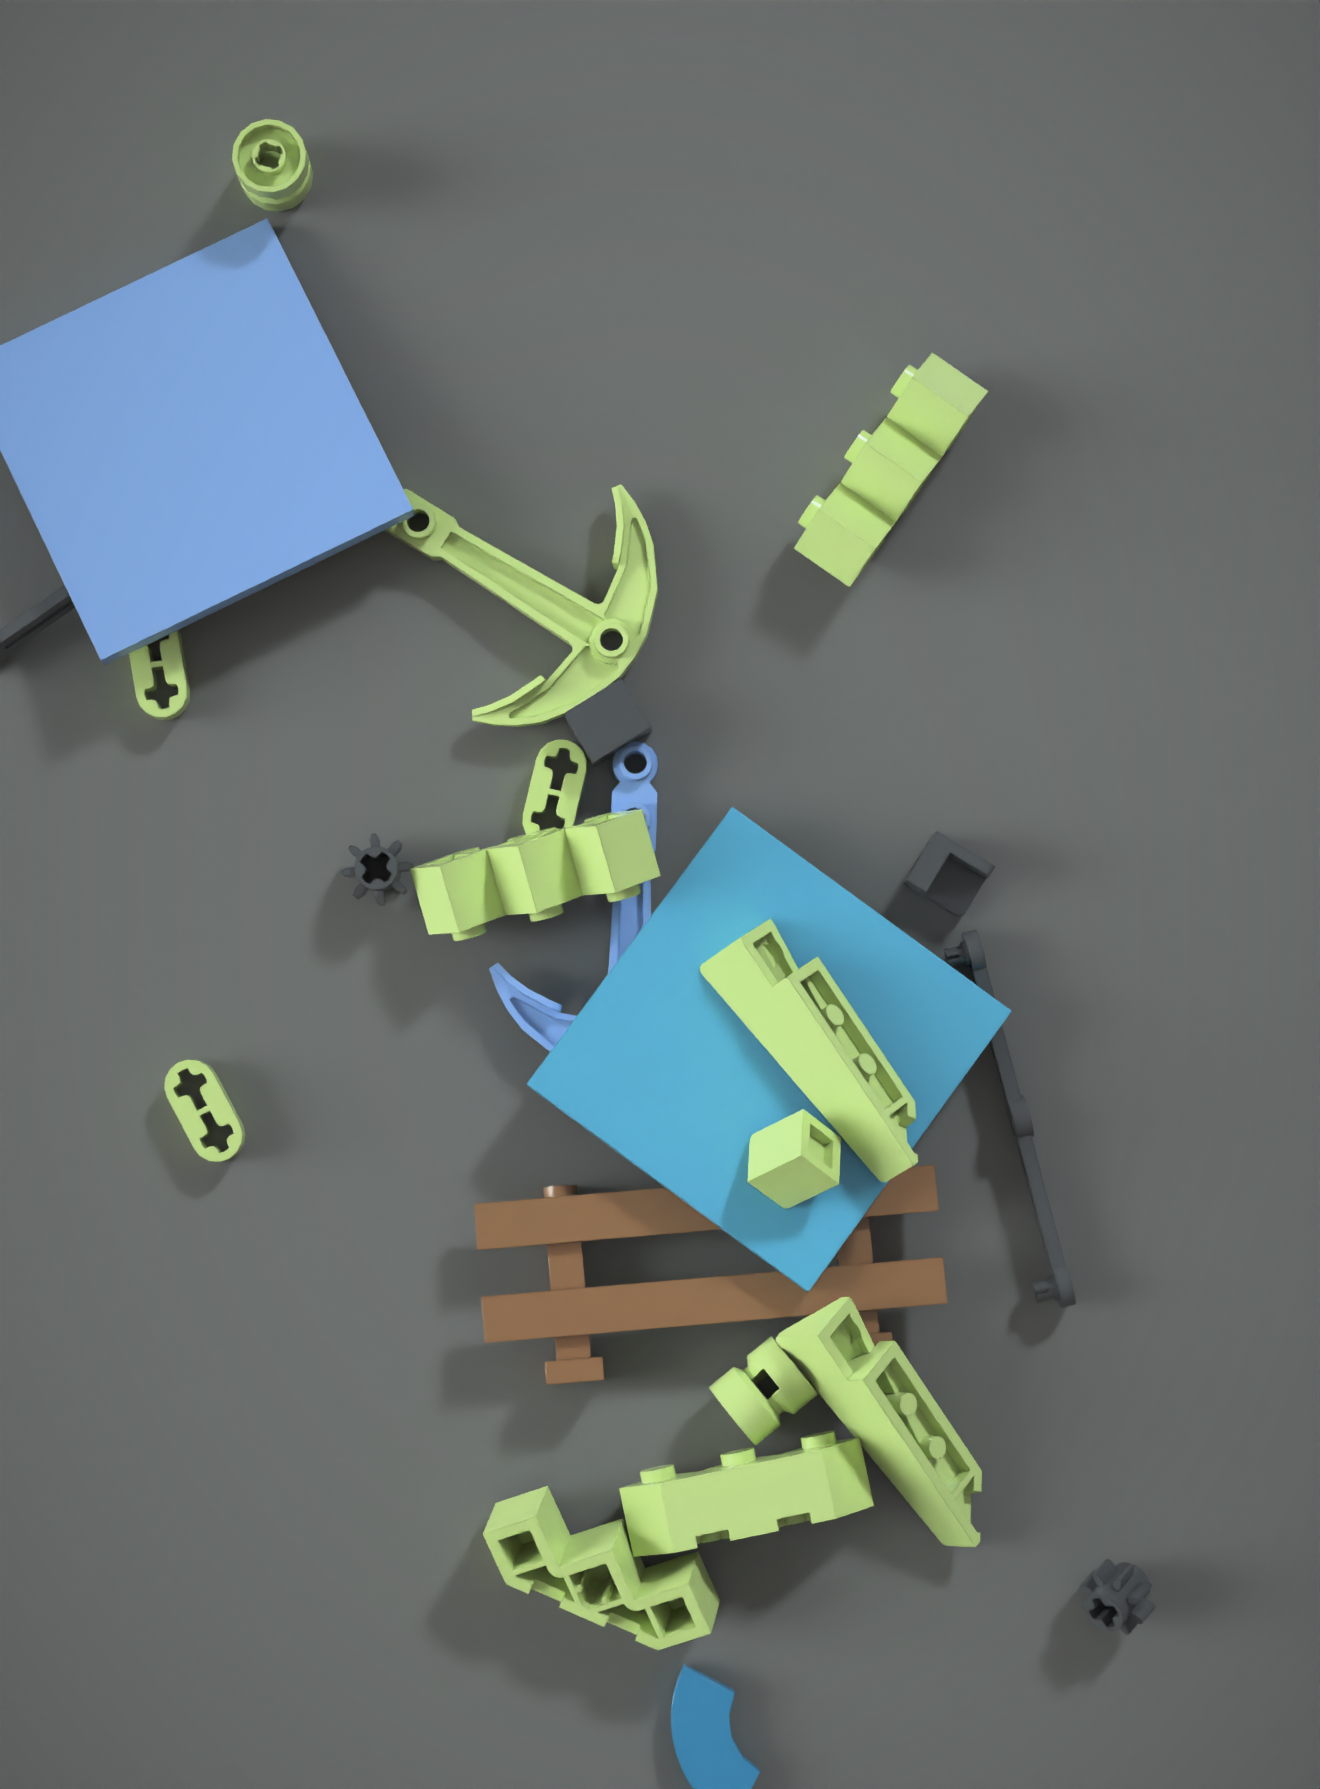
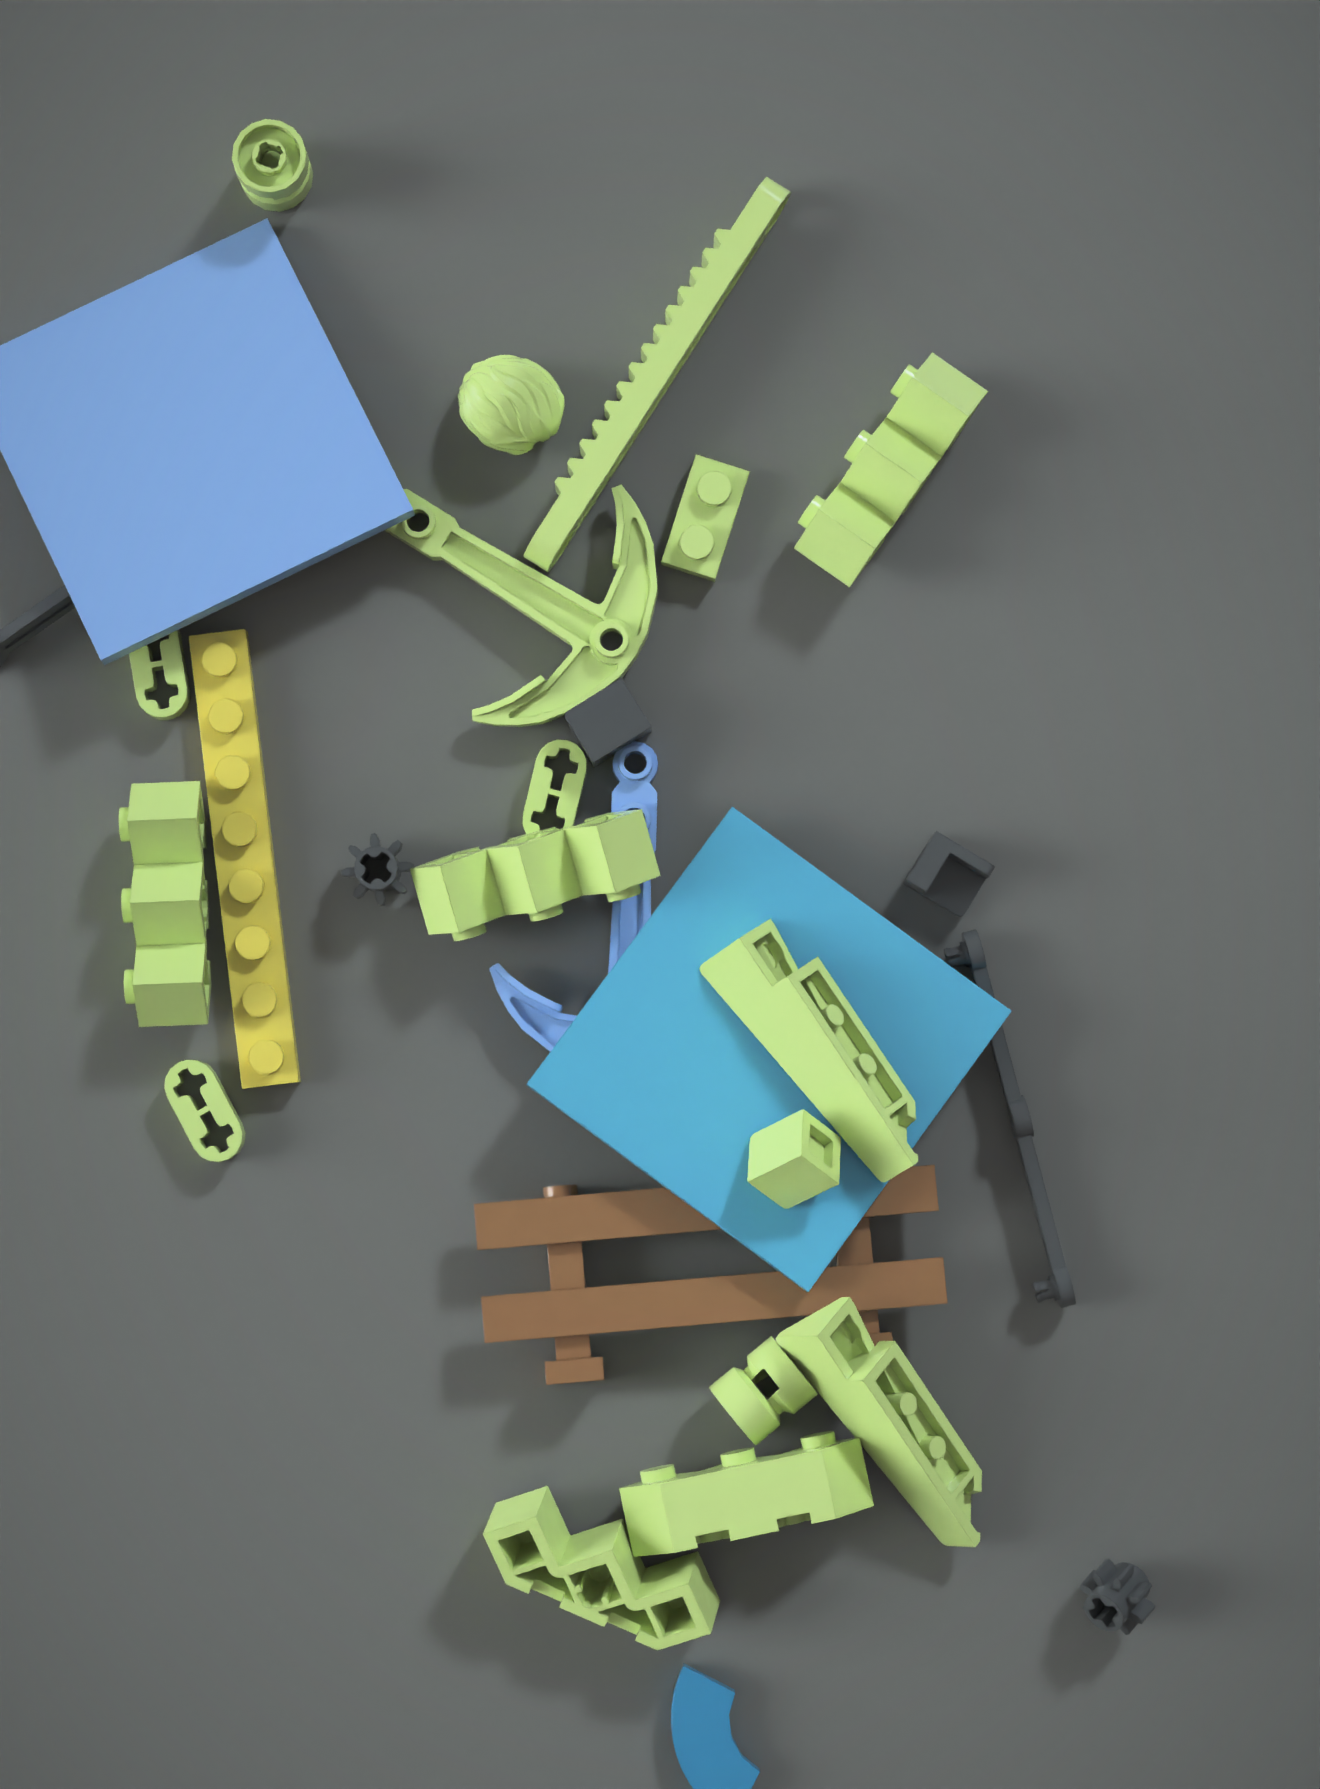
(167, 904): none -> yellowish green brick
(244, 859): none -> light yellow plate
(510, 403): none -> yellowish green hair
(654, 376): none -> yellowish green gear
(705, 518): none -> yellowish green plate

